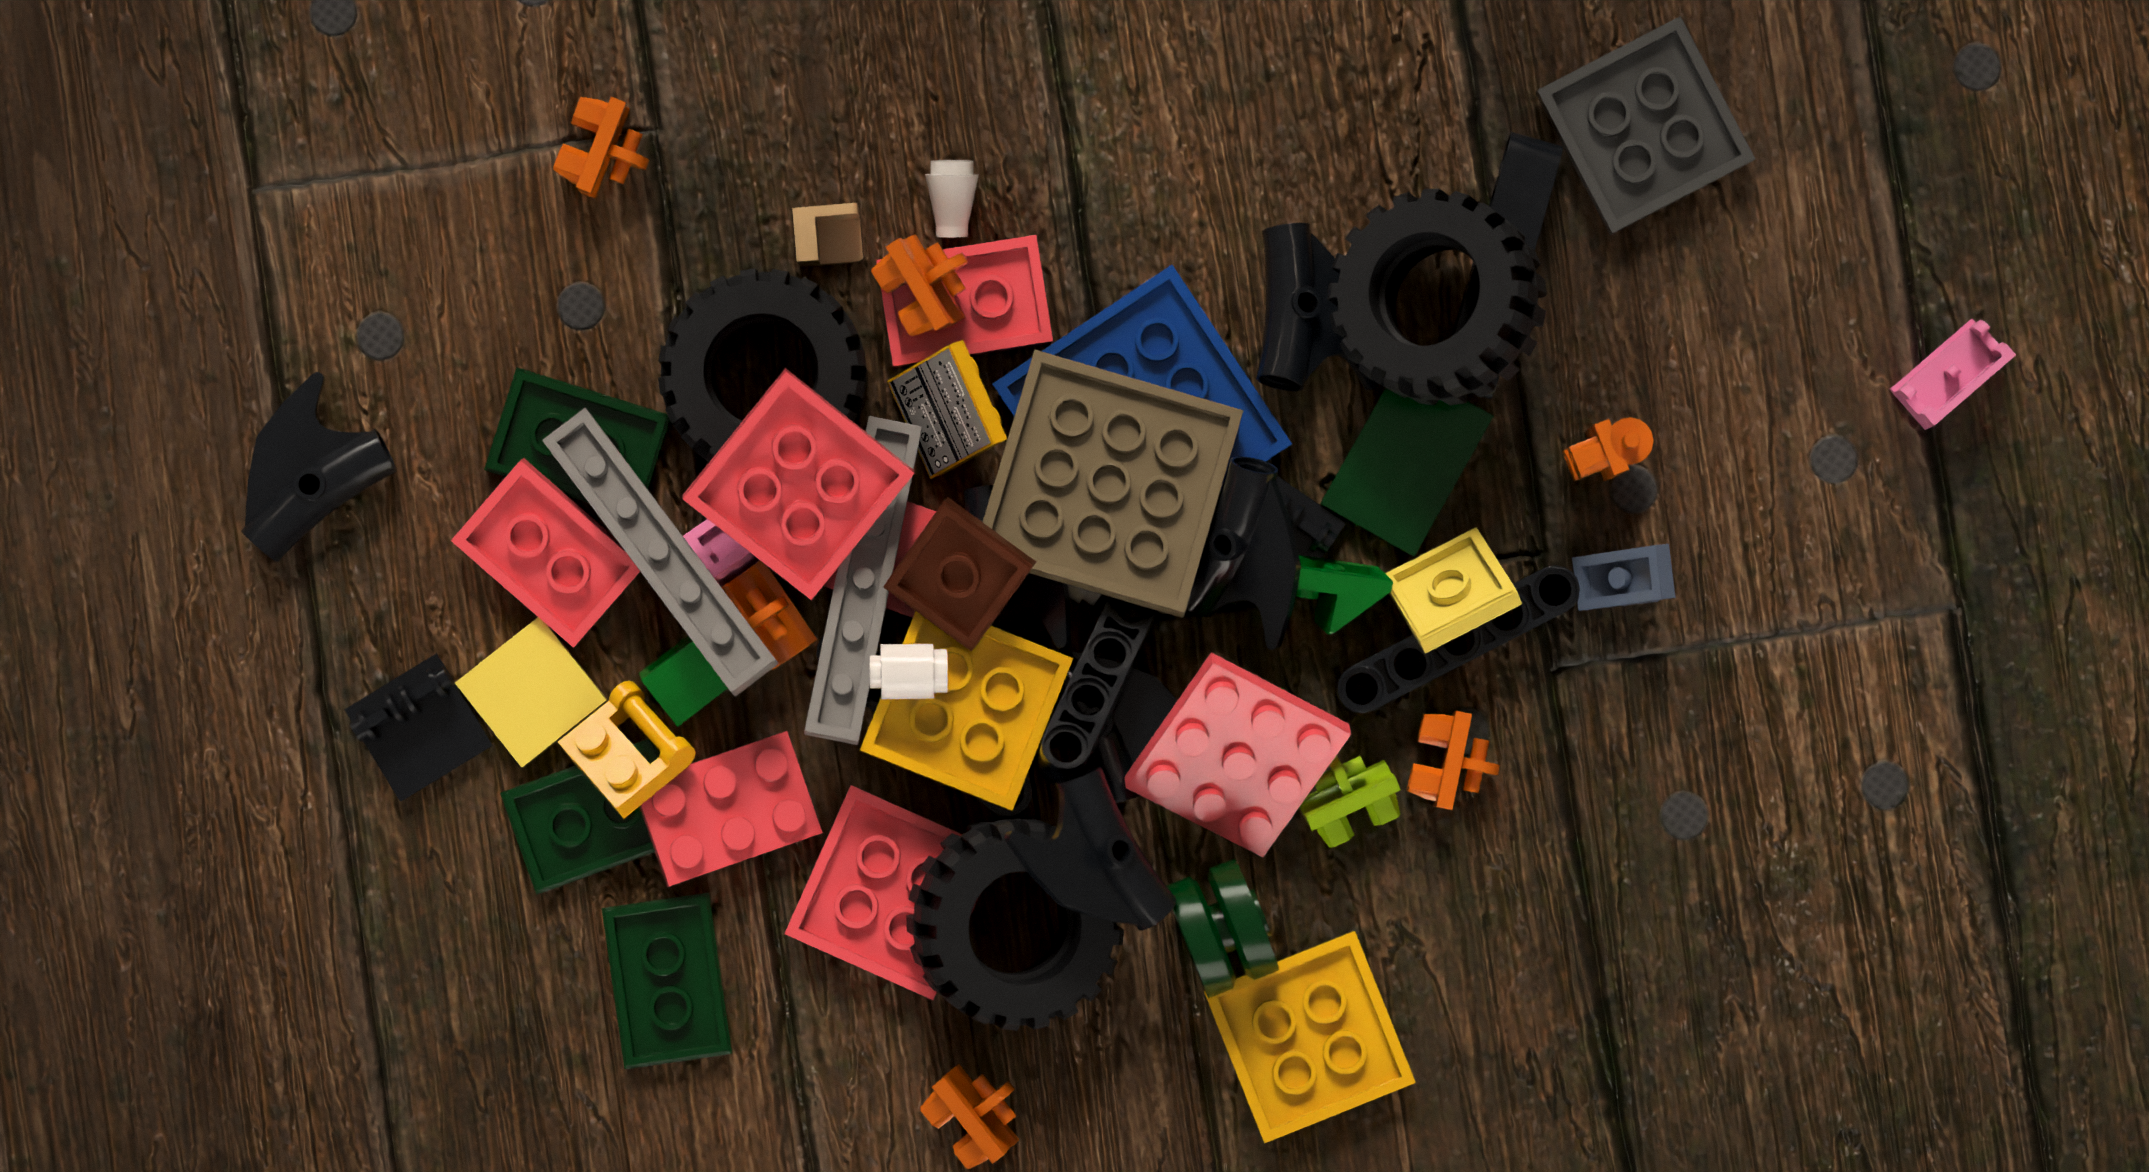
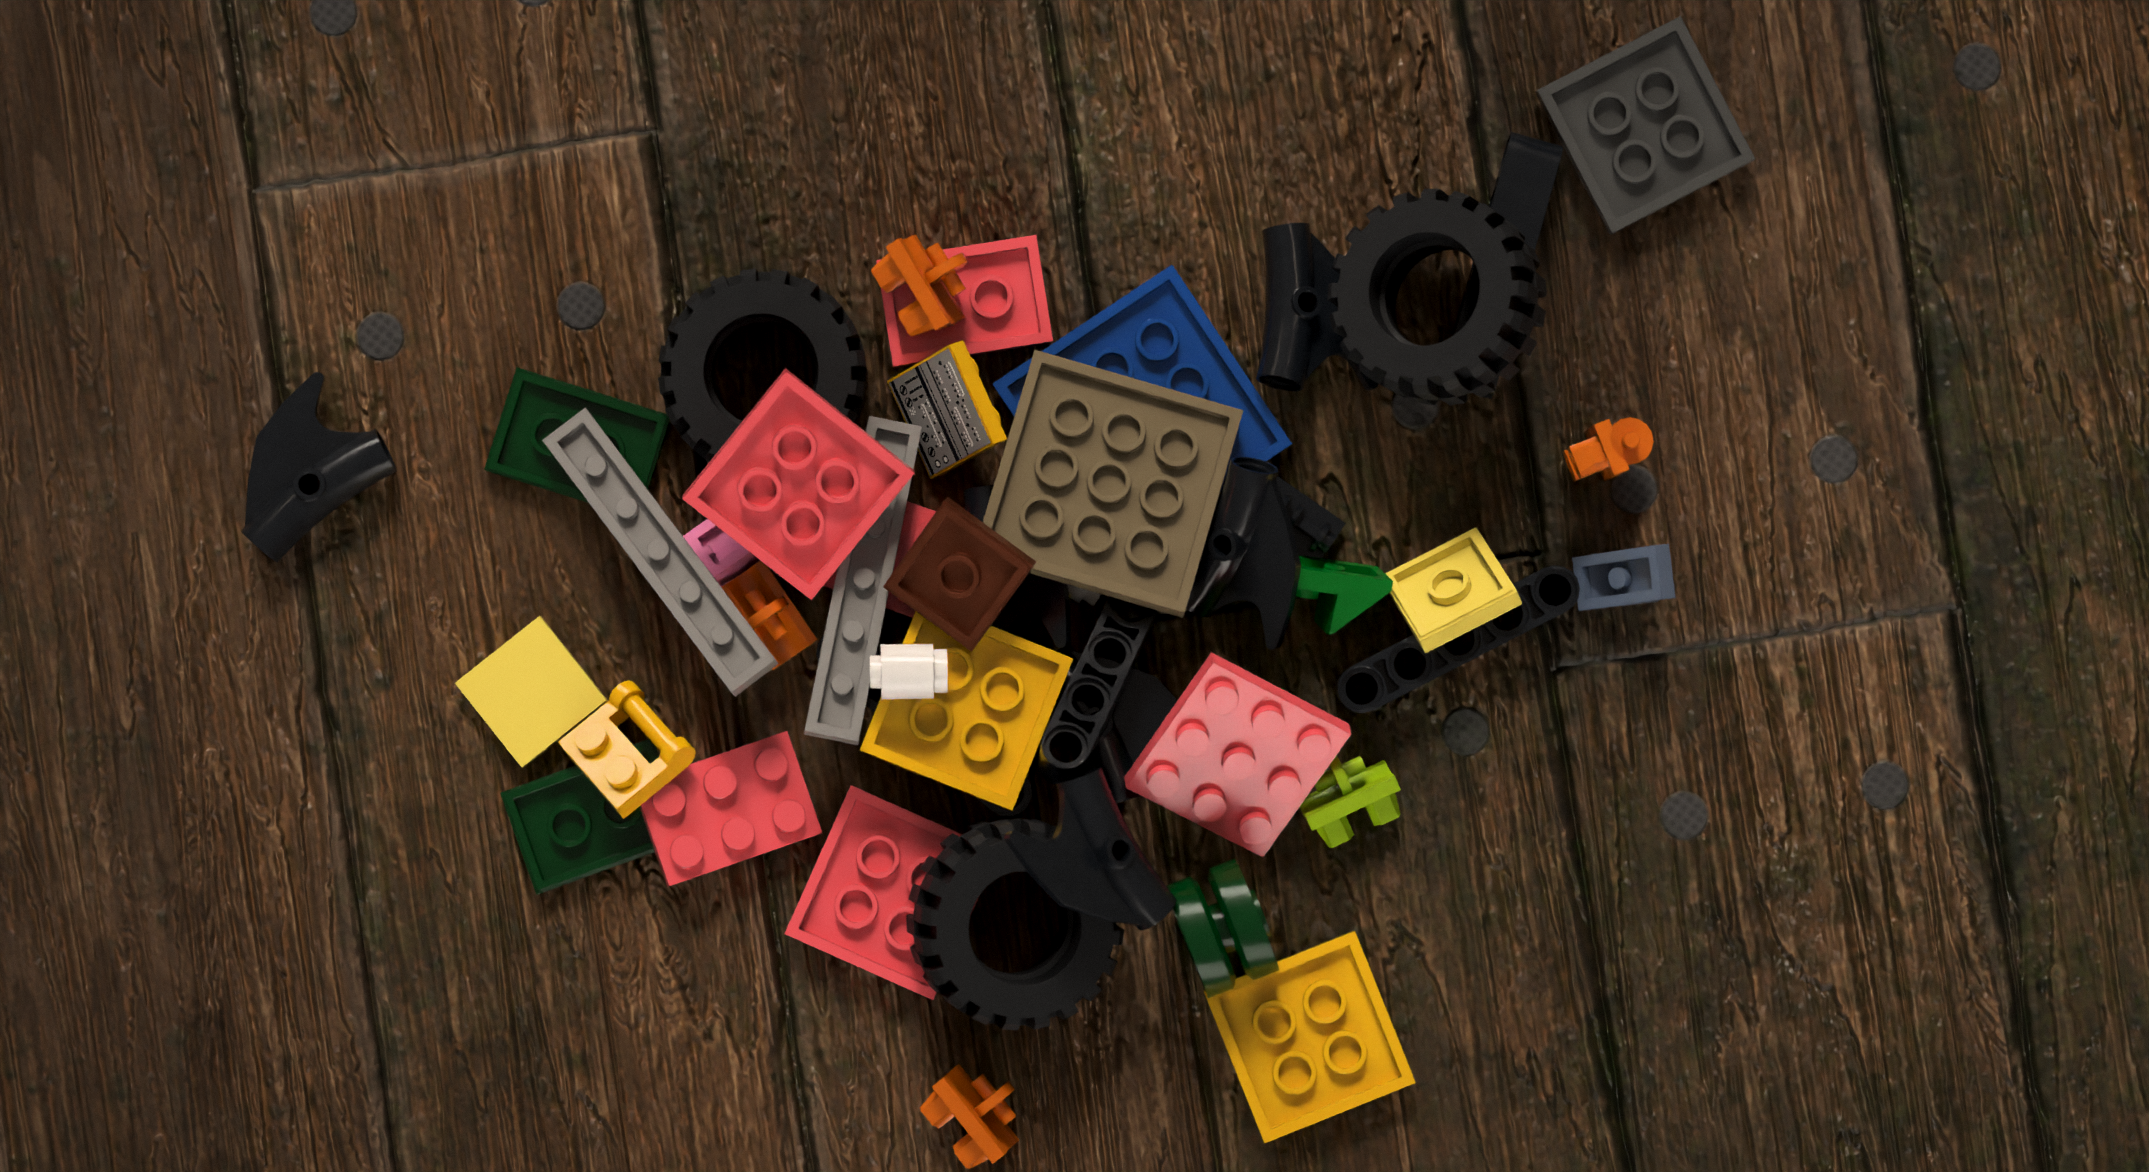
(418, 727): black hinge -> none
(547, 552): coral plate -> none
(607, 122): orange hips -> none
(667, 980): dark green tile -> none
(682, 681): green hinge -> none
(827, 234): tan panel -> none
(952, 195): white cone -> none
(1405, 467): dark green tile -> none
(1442, 783): orange hips -> none
(1951, 373): bright pink hinge -> none

